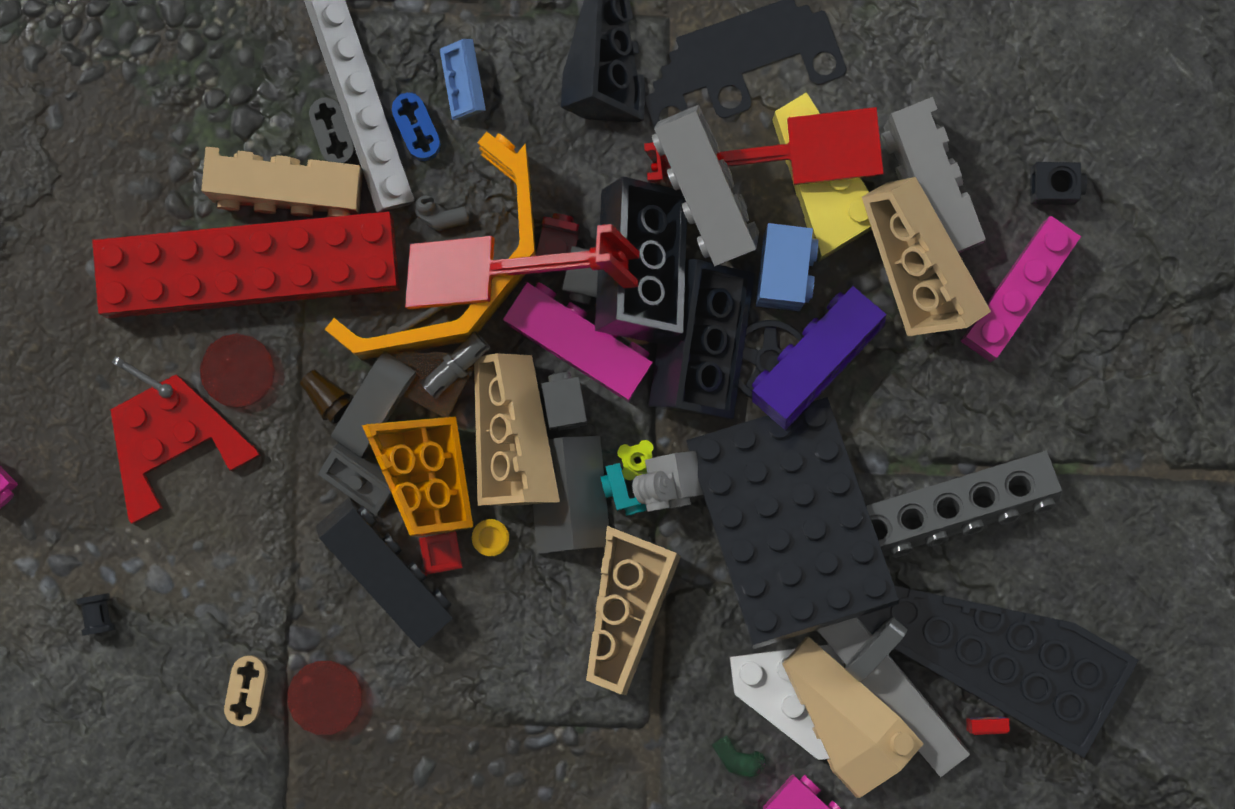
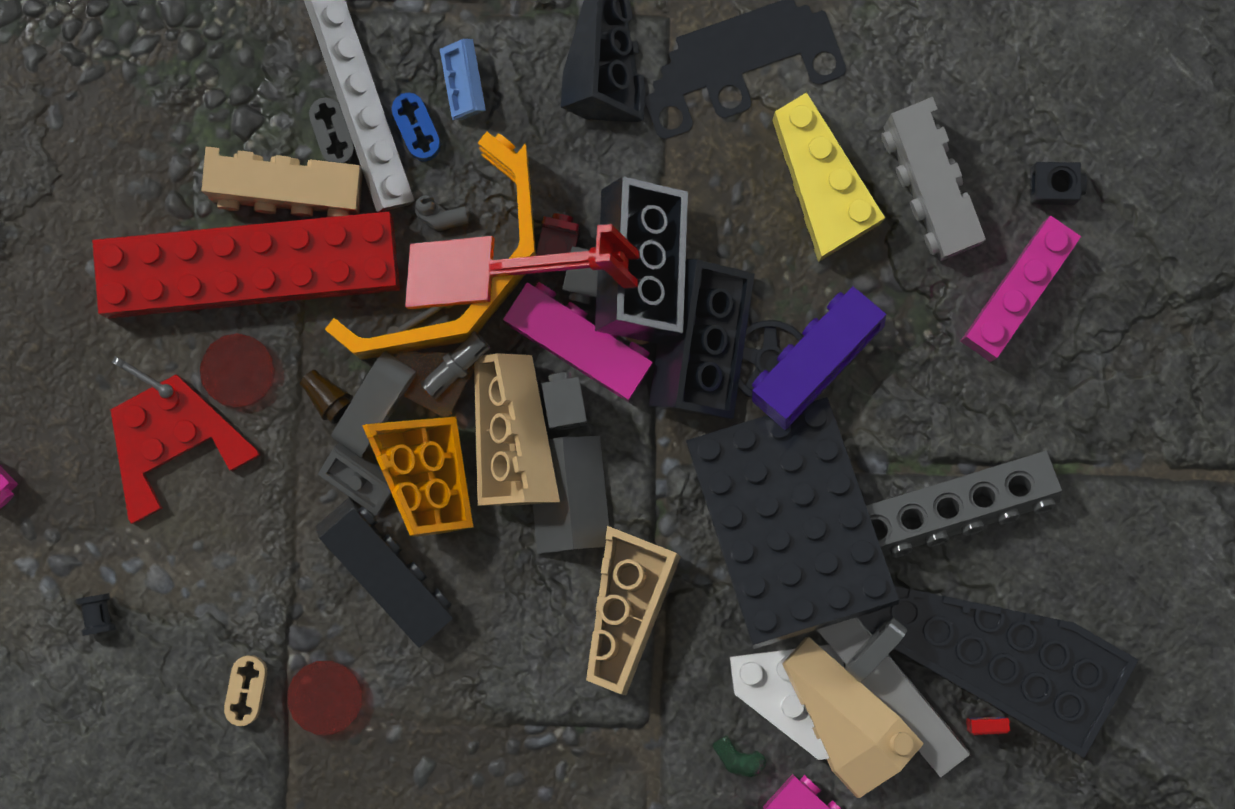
(440, 553): red tile -> none
(490, 537): yellow tile -> none
(615, 486): teal bracket -> none
(628, 453): neon yellow plate -> none
(668, 481): light grey brick -> none
(705, 186): light grey wedge -> none
(785, 267): medium blue brick -> none
(818, 146): red piece -> none
(921, 261): tan wedge -> none

